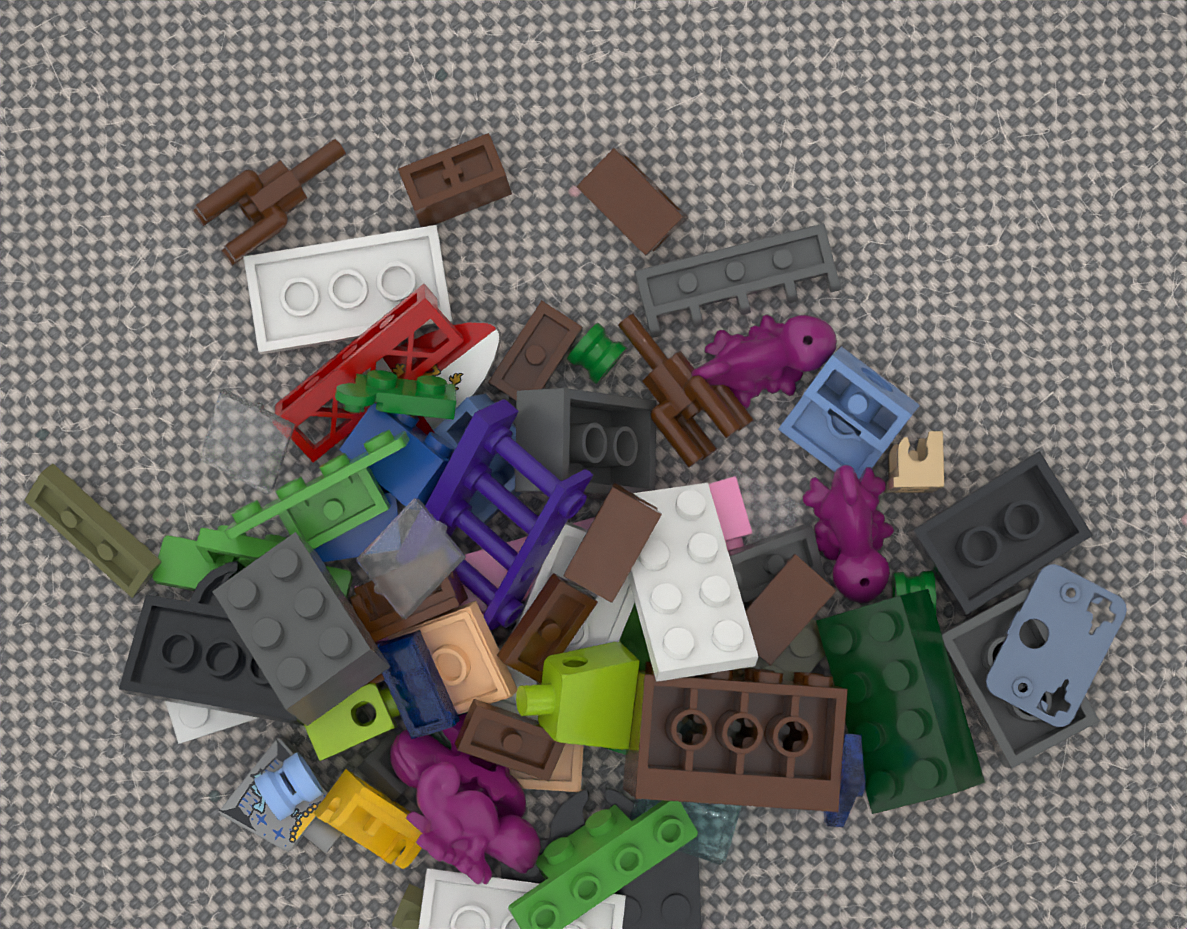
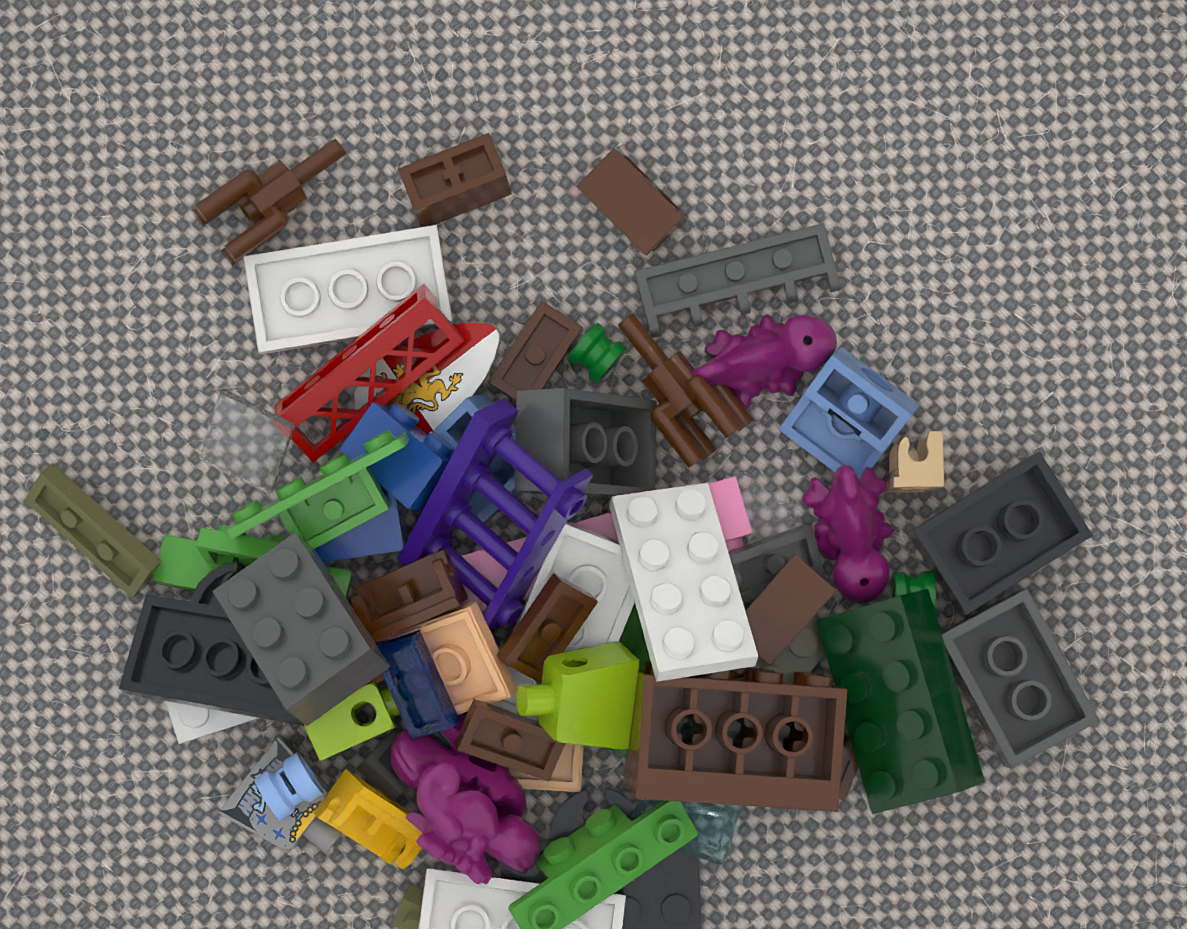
(410, 558): clear piece -> none
(421, 397): green hinge -> none
(613, 543): reddish brown hinge -> none
(852, 780): clear blue plate -> none
(1069, 647): sand blue axle -> none

